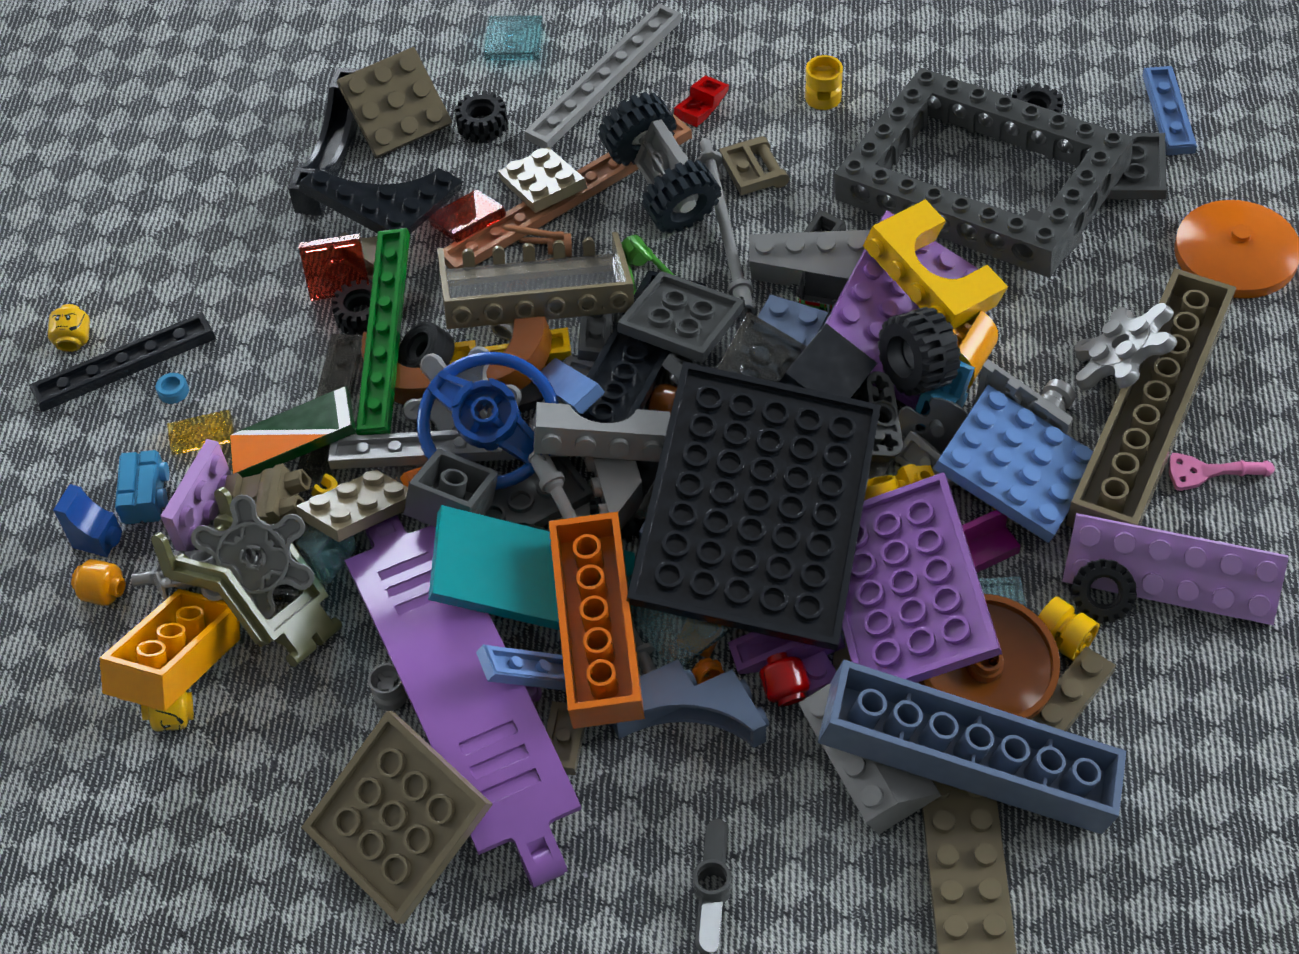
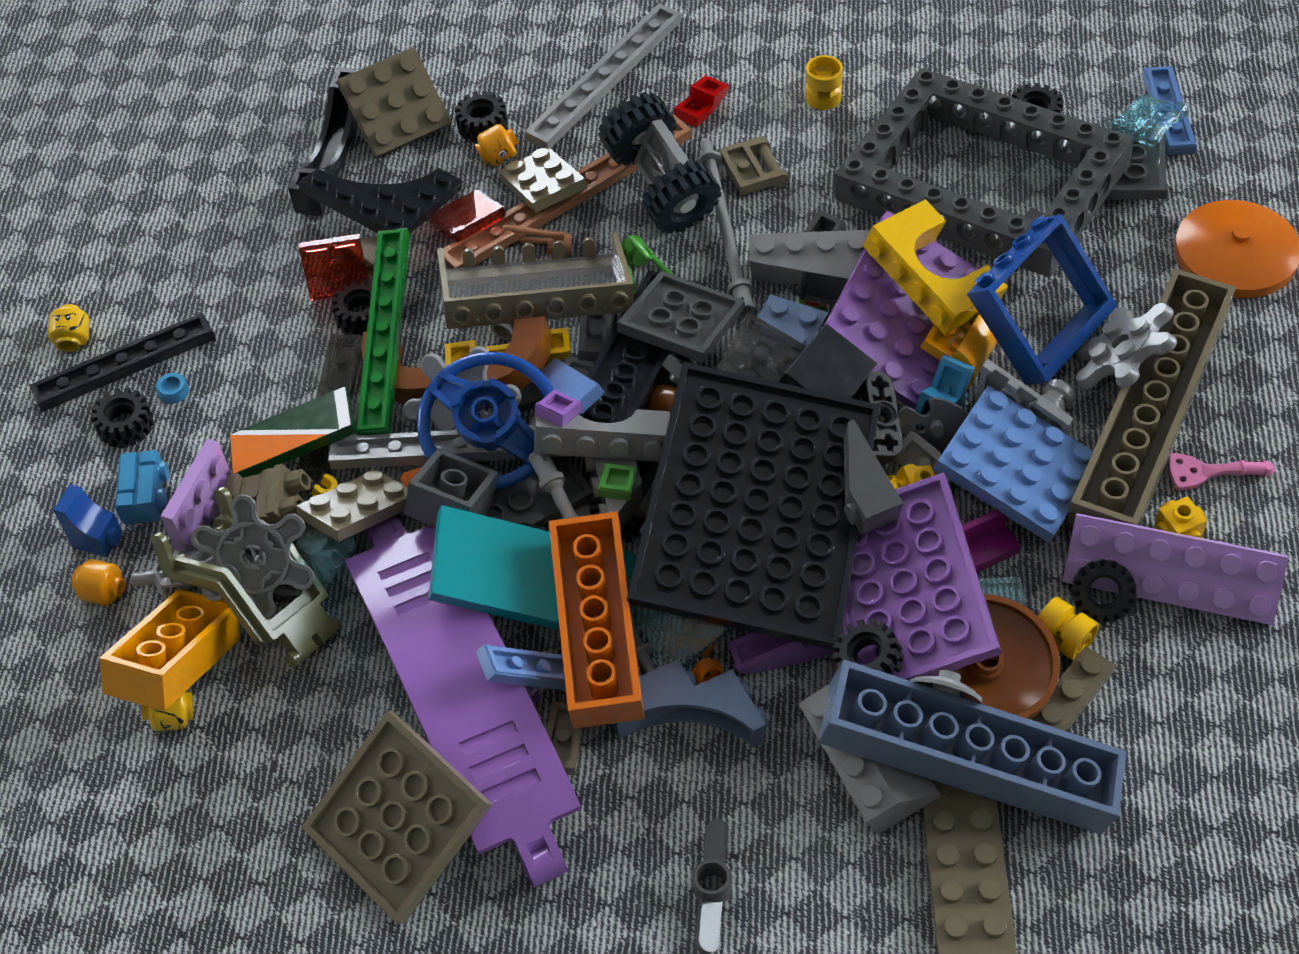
(126, 430): none -> black tyre
(192, 432): clear yellow plate -> none
(386, 687): light grey wheel -> none
(423, 340): black tyre -> none
(496, 145): none -> light orange head
(513, 37): clear light blue tile -> none
(558, 408): none -> medium lavender tile
(618, 481): none -> bright green tile
(784, 679): red head -> none
(819, 671): medium lavender plate -> none
(868, 491): none -> dark grey slope
(868, 635): none -> black tyre
(919, 351): black tyre -> none
(950, 683): none -> light grey dish
(1081, 274): none -> blue window
(1143, 114): none -> clear light blue plate
(1181, 518): none -> yellow brick

